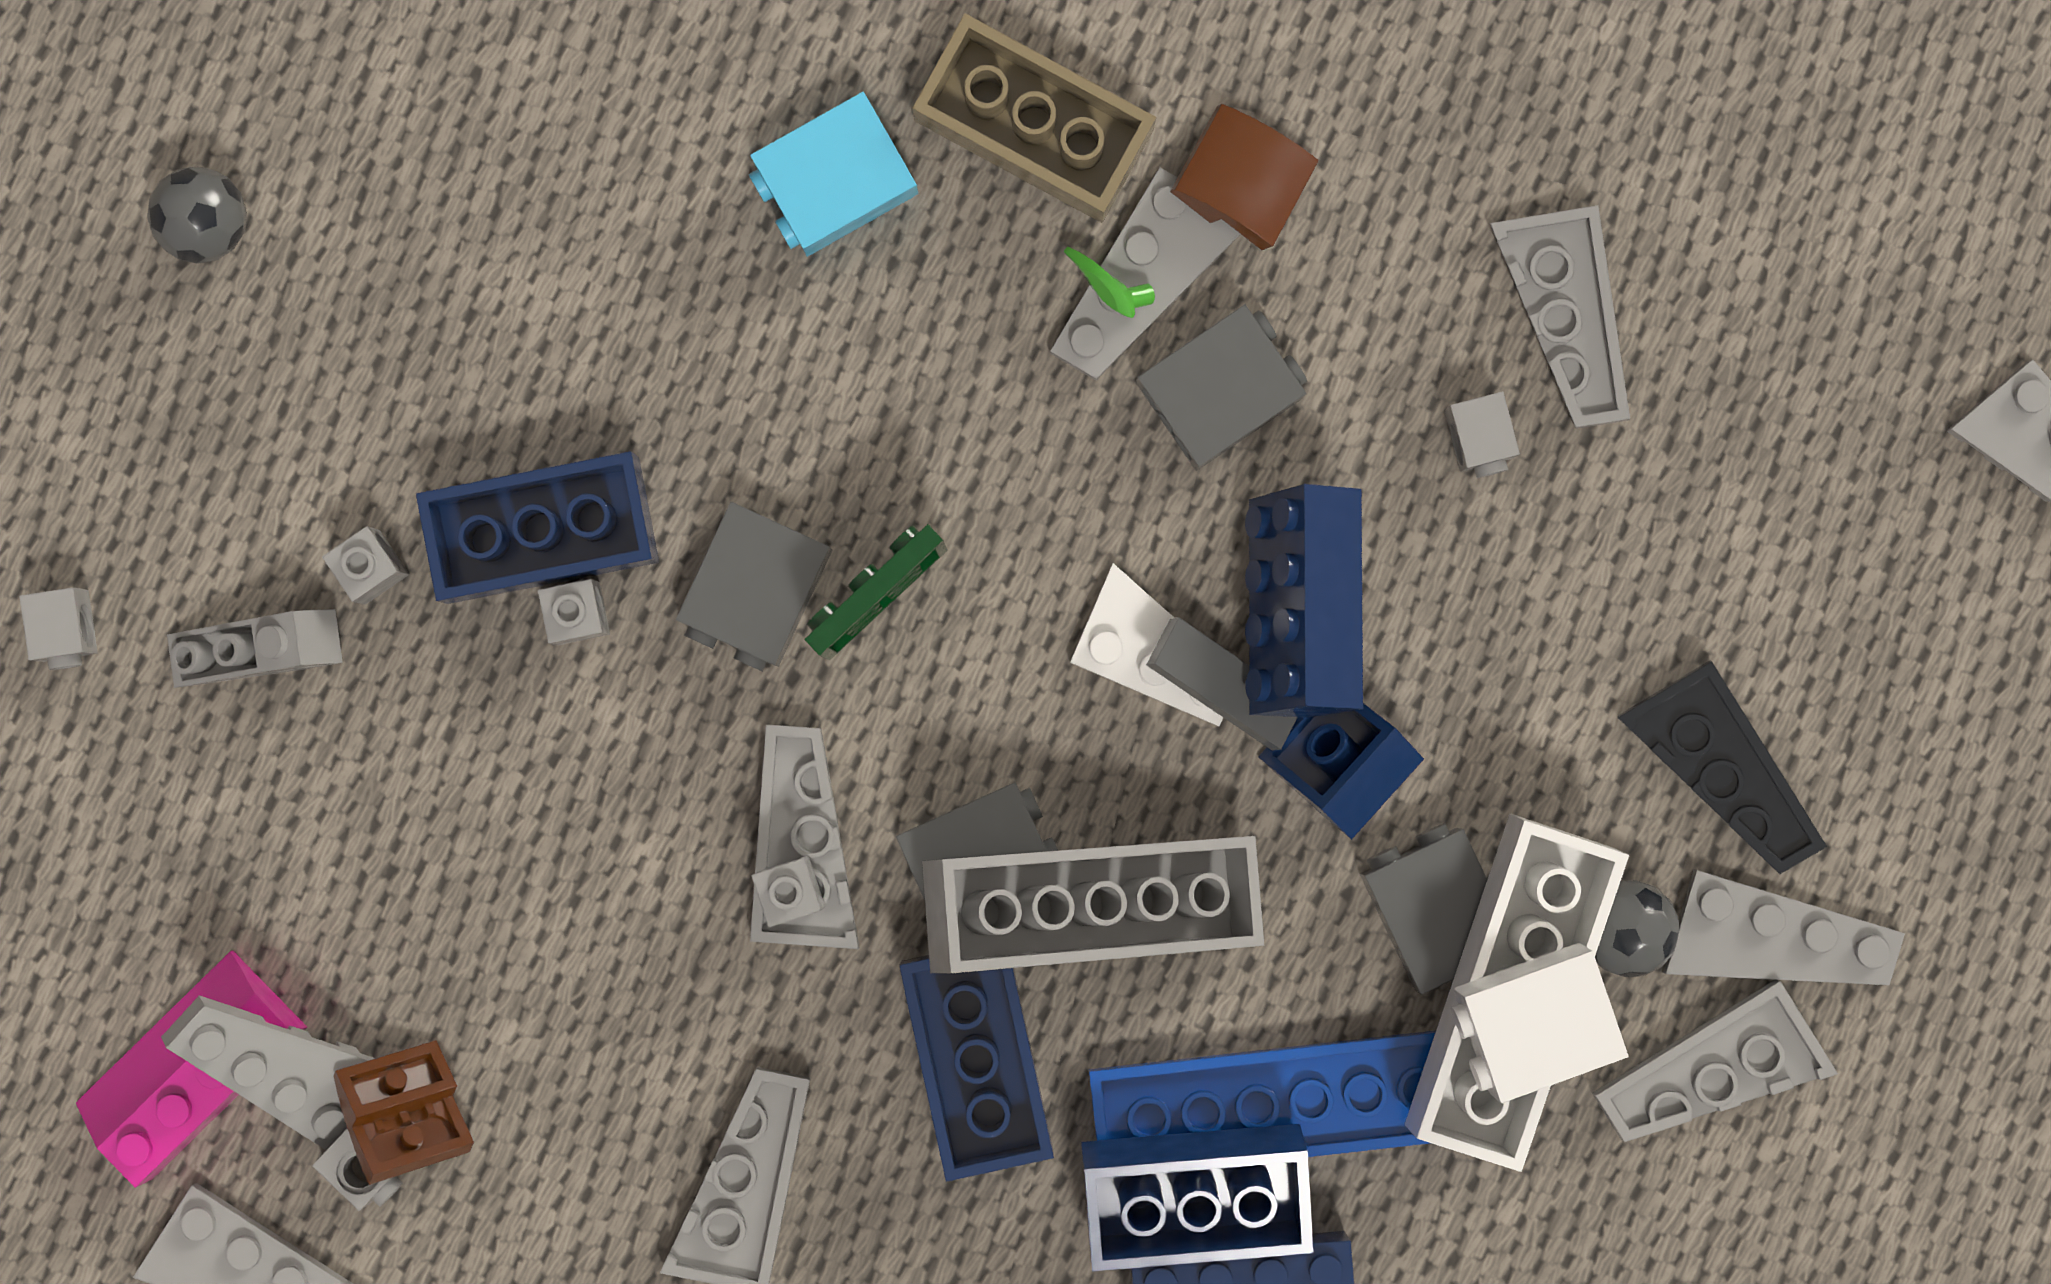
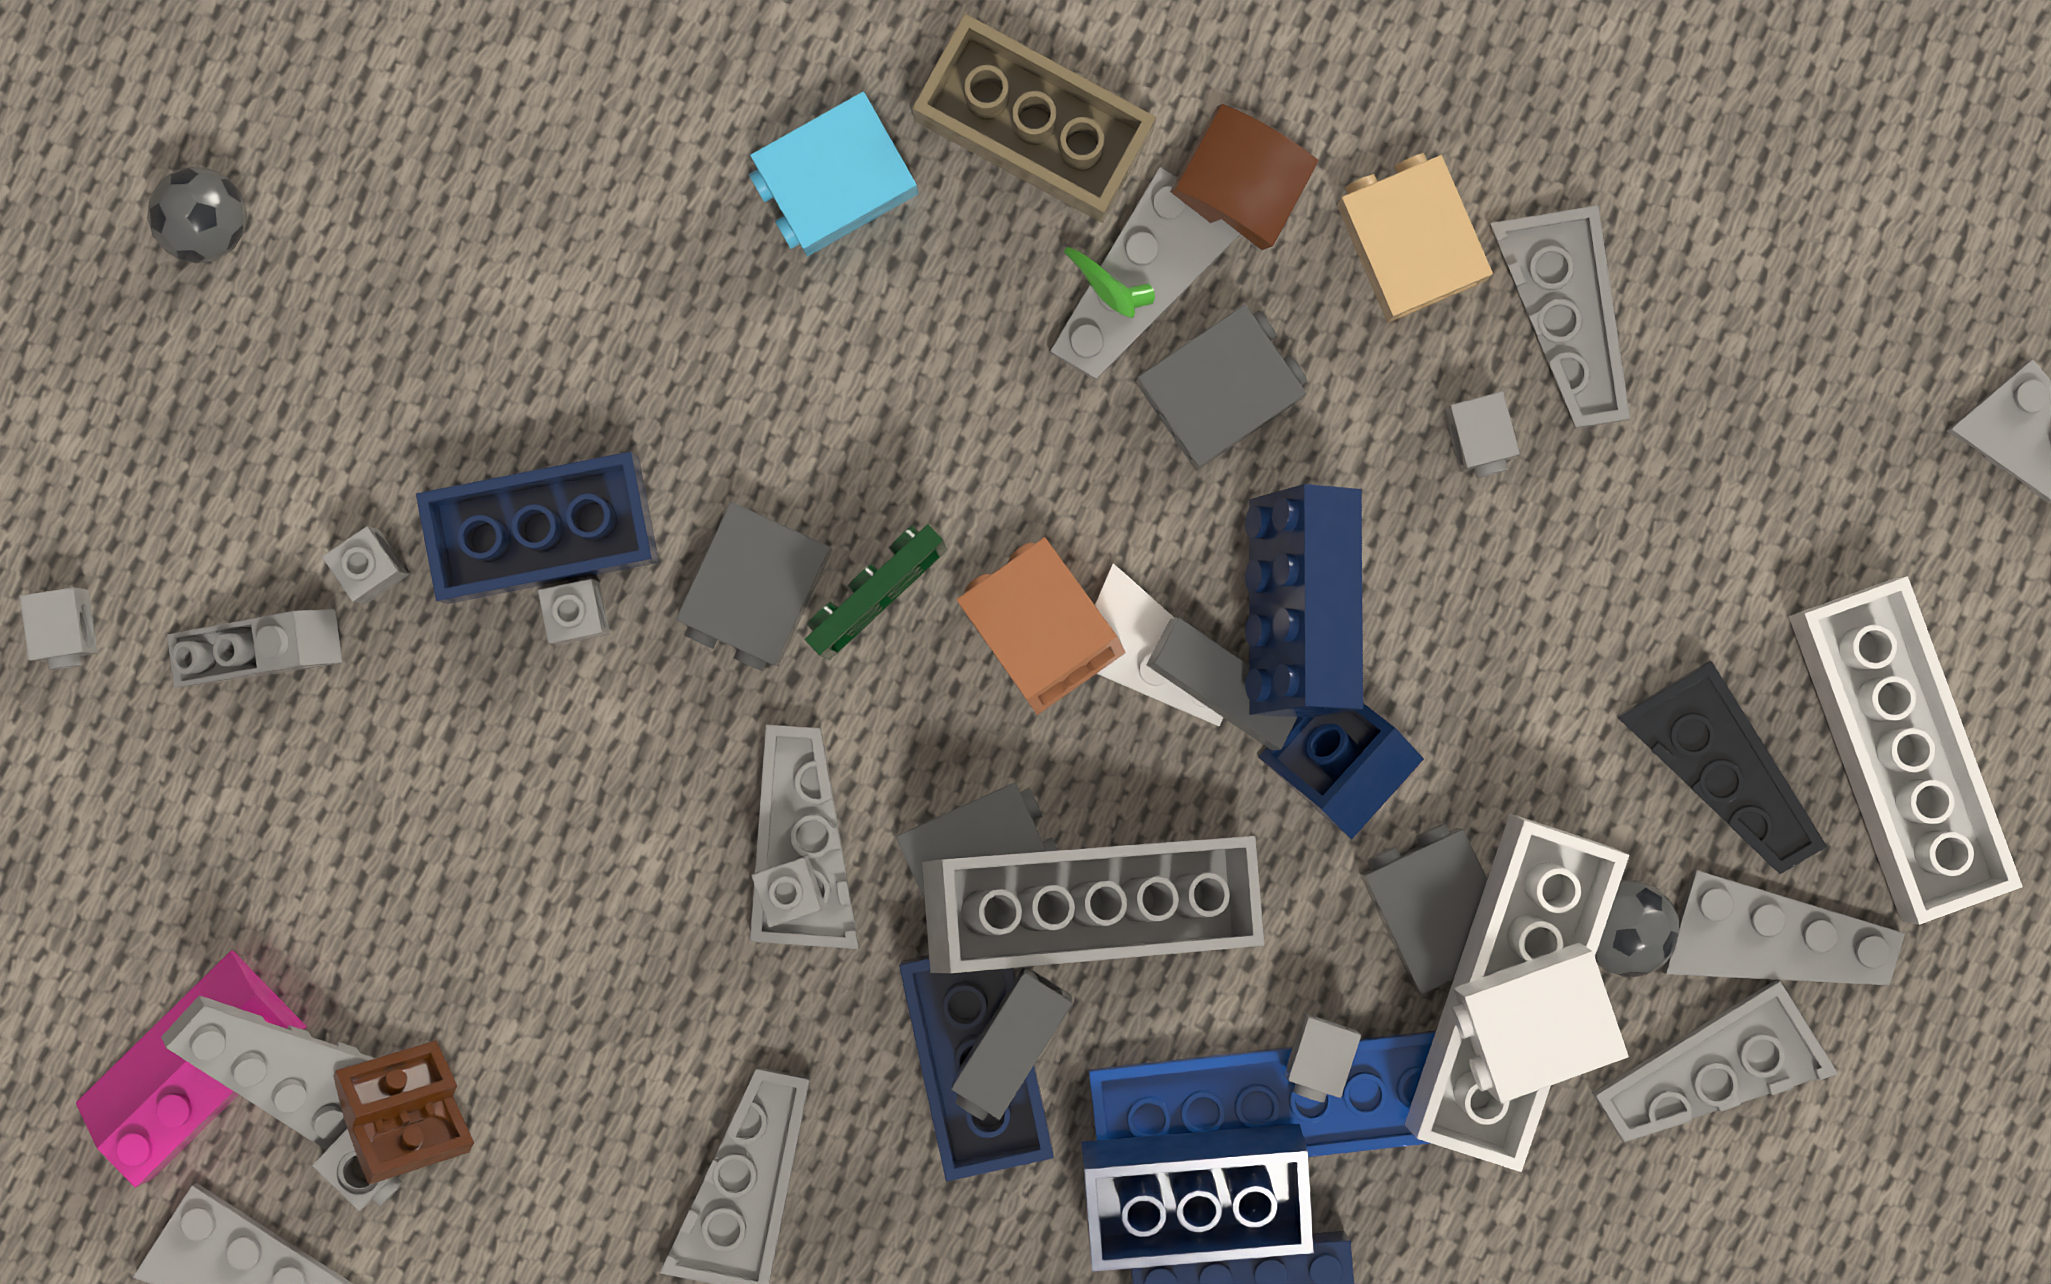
(1010, 1044): none -> dark grey brick
(1040, 624): none -> nougat brick
(1321, 1058): none -> light grey brick
(1413, 236): none -> tan brick
(1905, 751): none -> white brick

